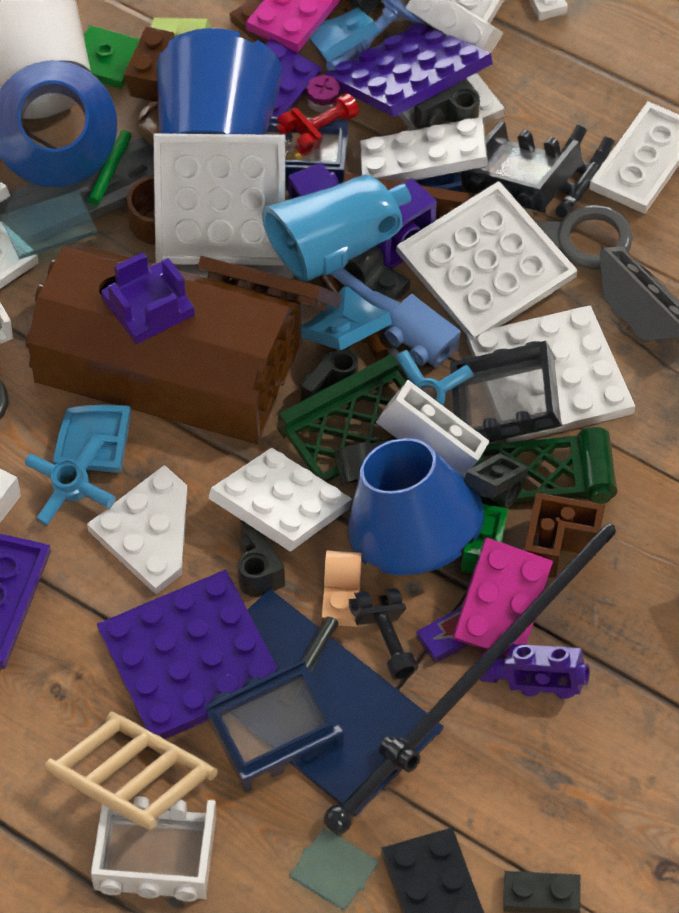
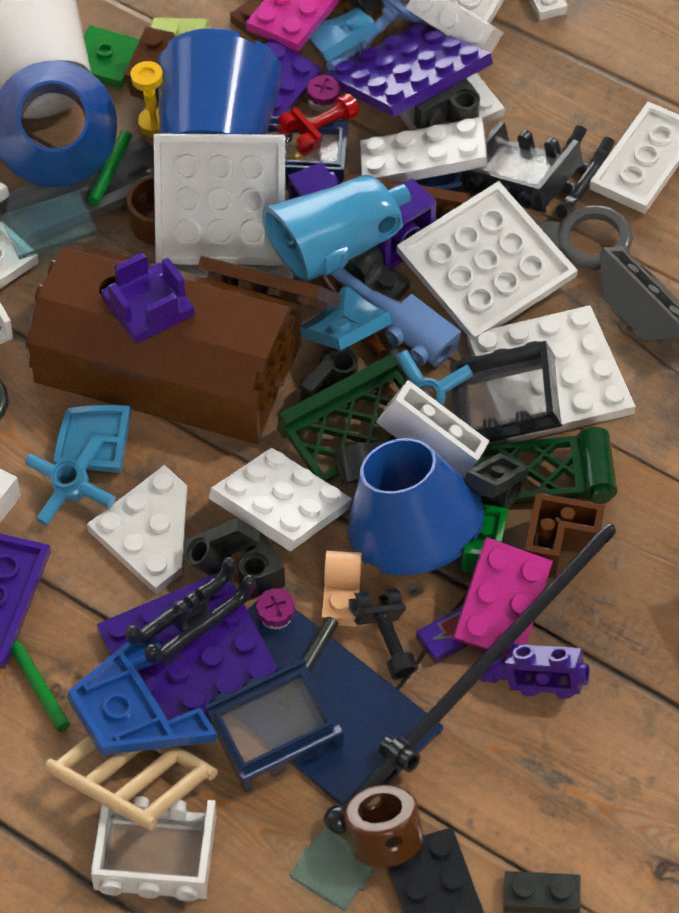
(39, 686): none -> green bar
(124, 714): none -> blue wing
(148, 77): none -> yellow wheel
(192, 615): none -> black piece
(212, 546): none -> pearl dark grey plate
(275, 608): none -> magenta piece
(369, 839): none -> reddish brown piece

